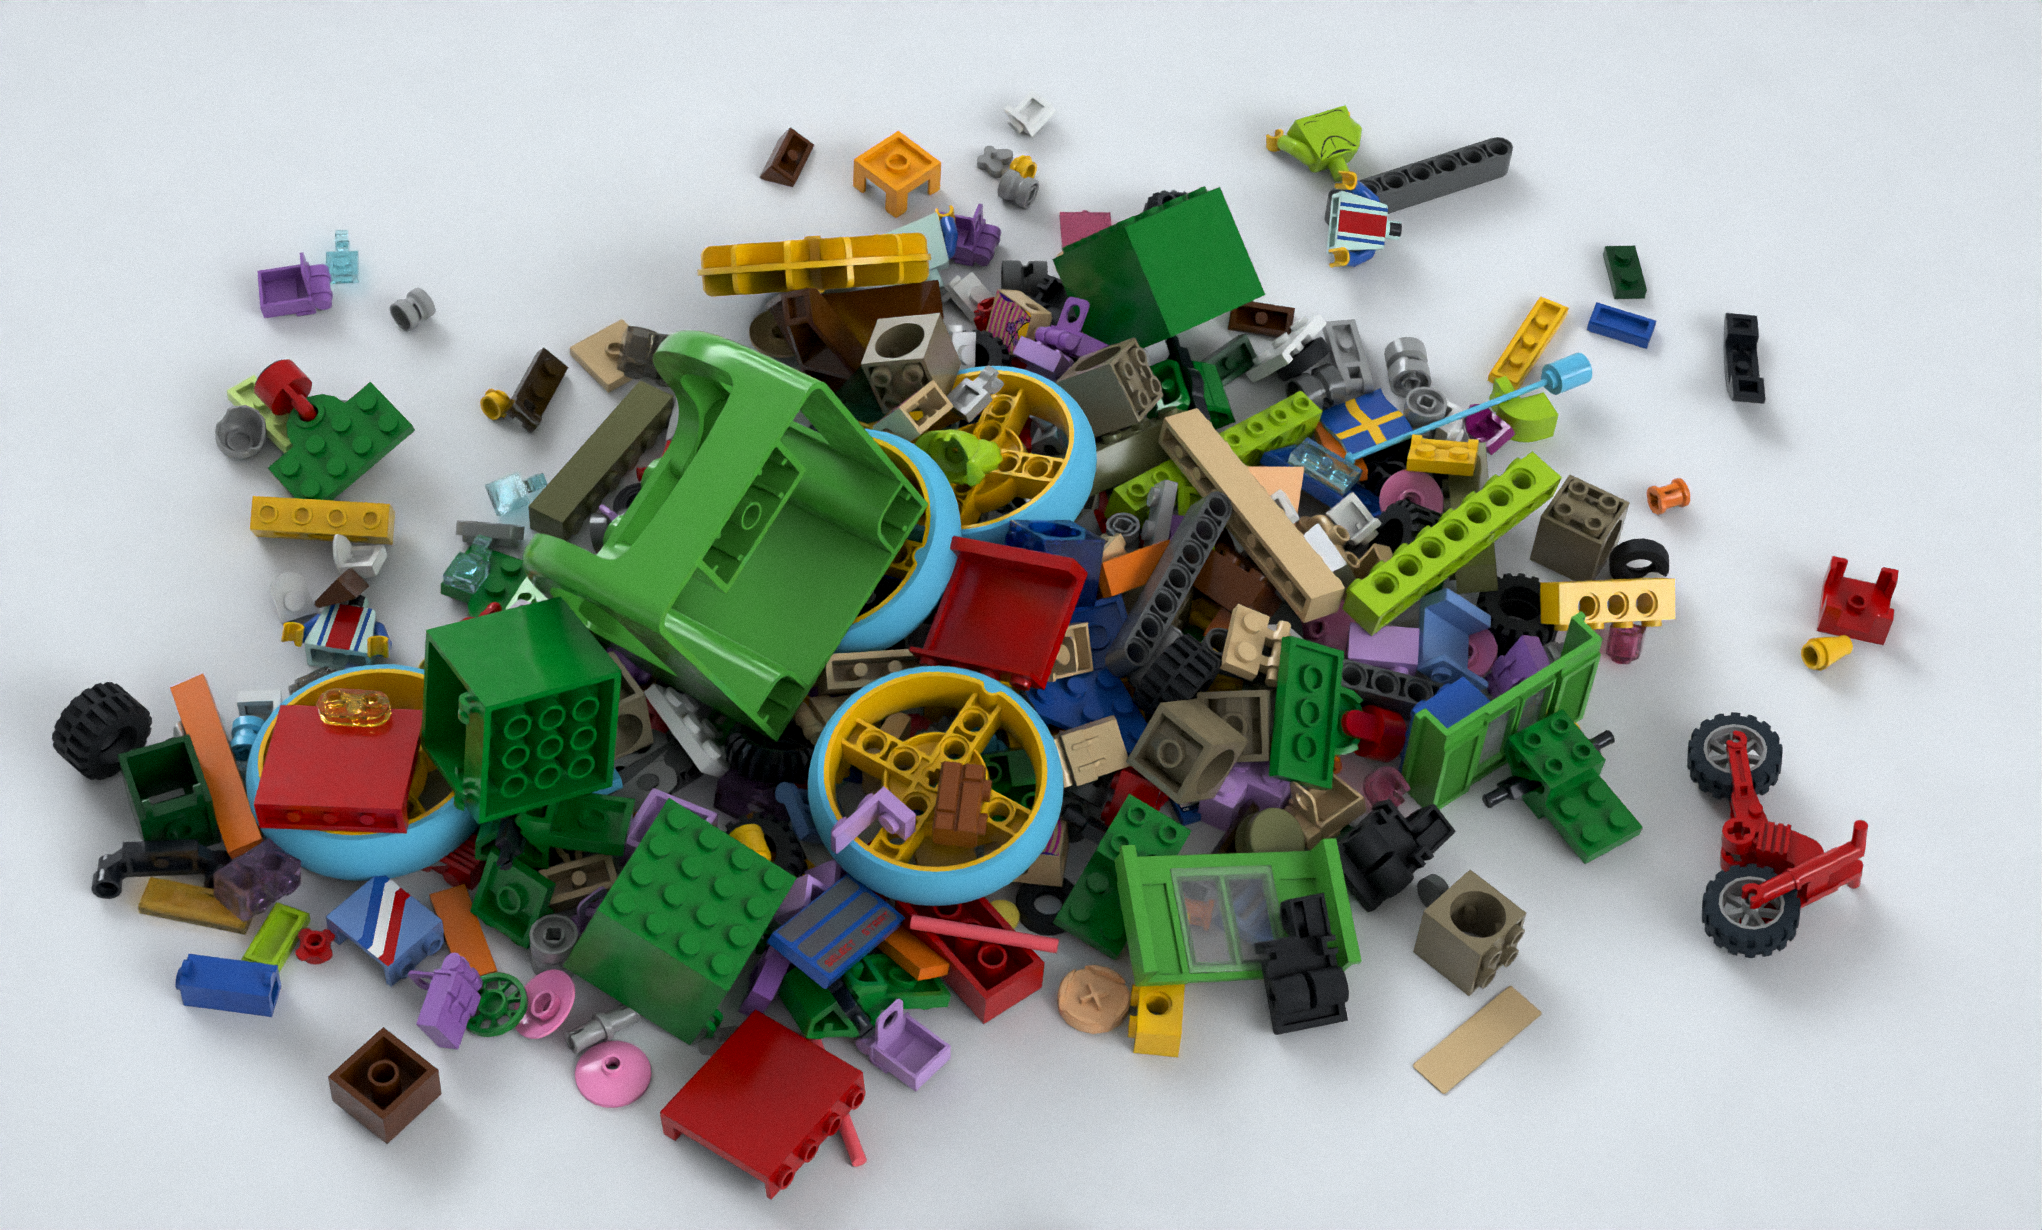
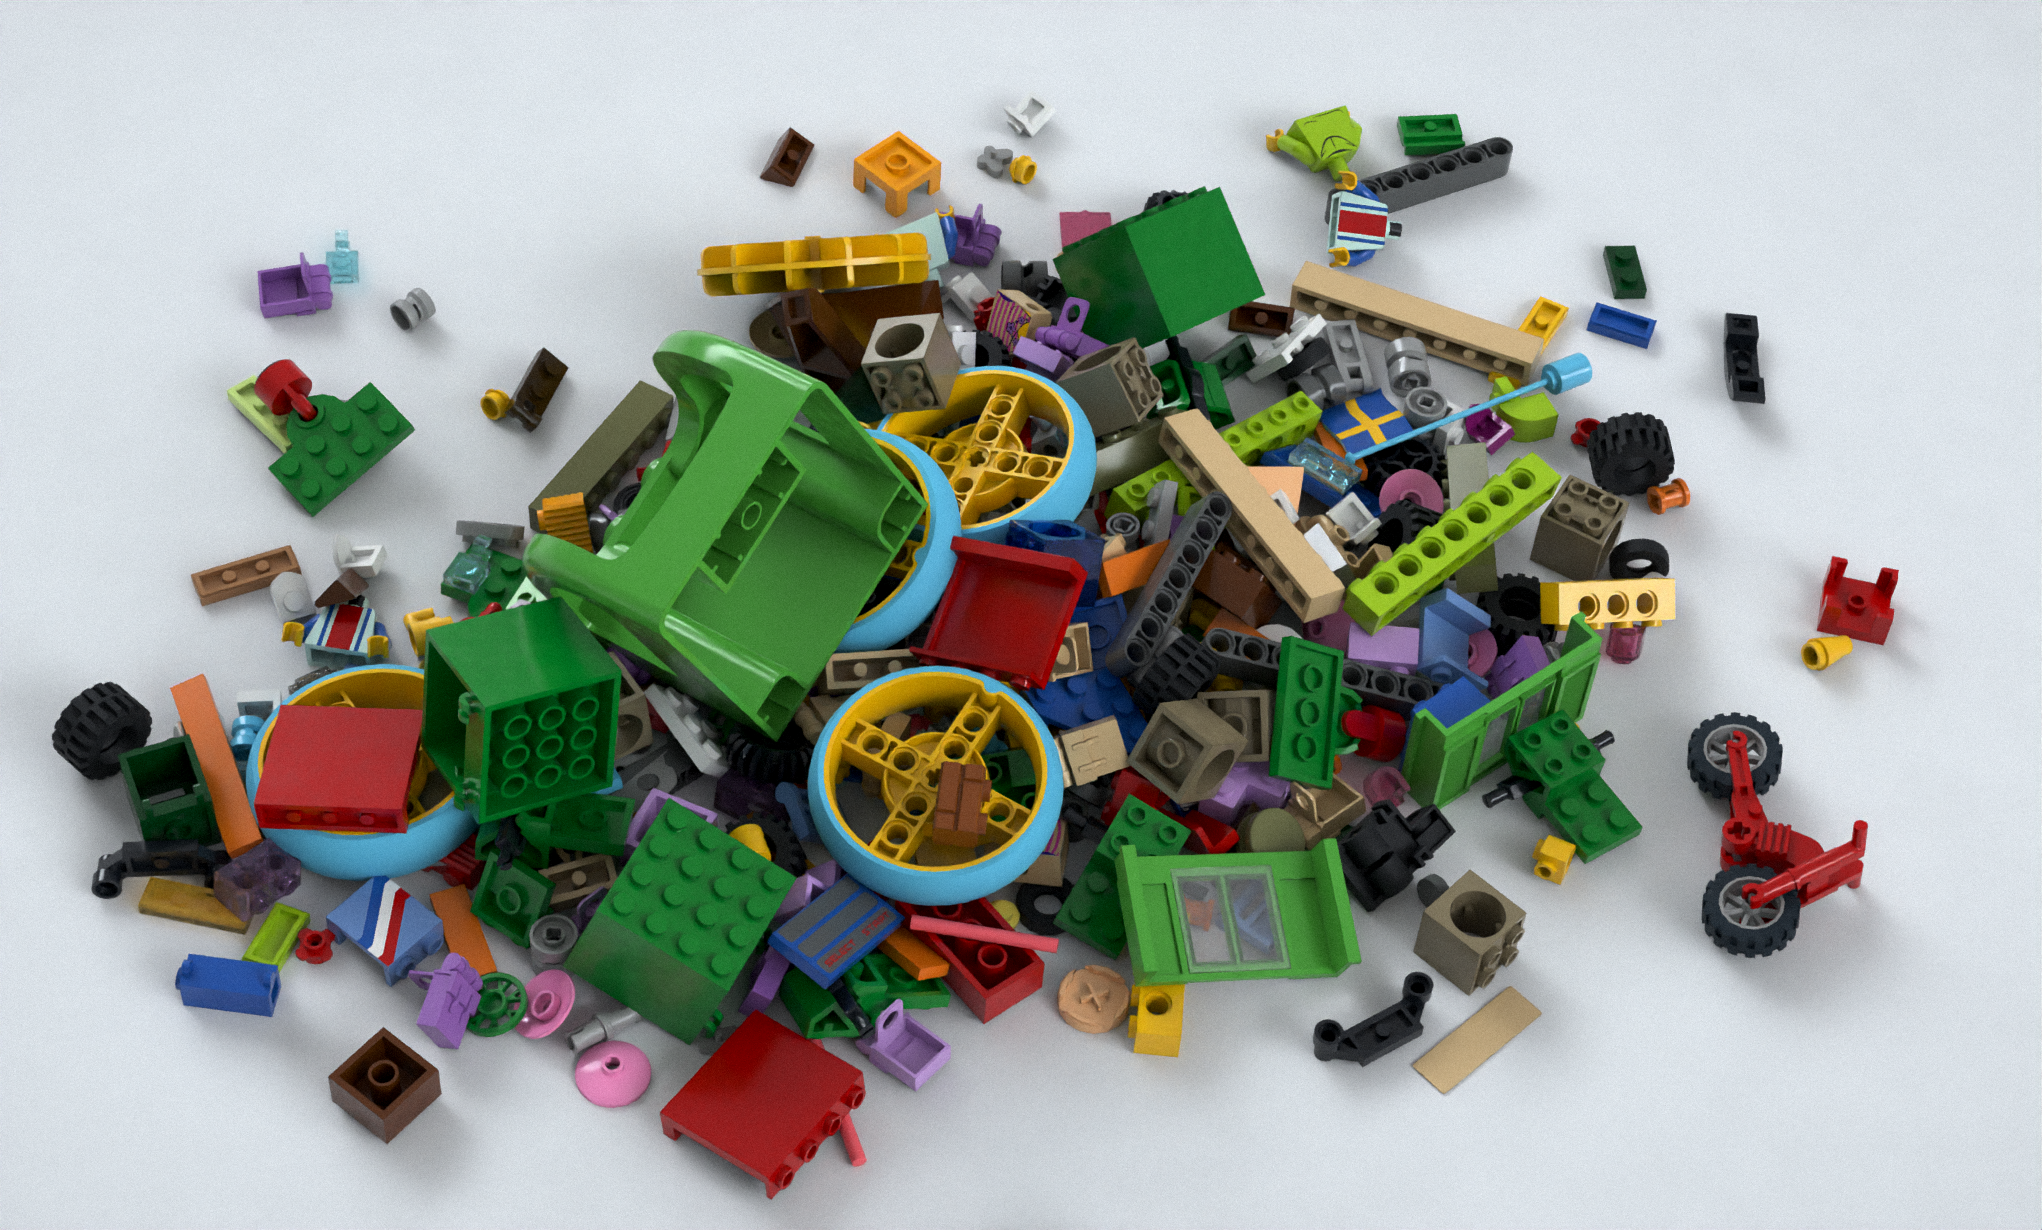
(241, 432): light grey hair -> none
(243, 575): none -> medium nougat tile
(322, 520): yellow brick -> none
(354, 707): clear yellow plate -> none
(418, 623): none -> yellow piece
(511, 492): clear light blue plate -> none
(566, 519): none -> light orange brick
(600, 355): tan plate -> none
(637, 353): clear smoke brick -> none
(890, 811): lavender bracket -> none
(931, 402): tan torso -> none
(968, 463): lime piece -> none
(973, 396): light grey plate -> none
(1018, 188): light grey wheel -> none
(1206, 834): none -> red panel
(1245, 643): tan plate -> none
(1303, 975): black plate -> none
(1380, 1032): none -> black plate
(1399, 315): none -> tan brick
(1430, 134): none -> green plate
(1442, 456): yellow plate -> none
(1553, 858): none -> yellow plate
(1583, 430): none -> red plate
(1630, 454): none -> black tyre

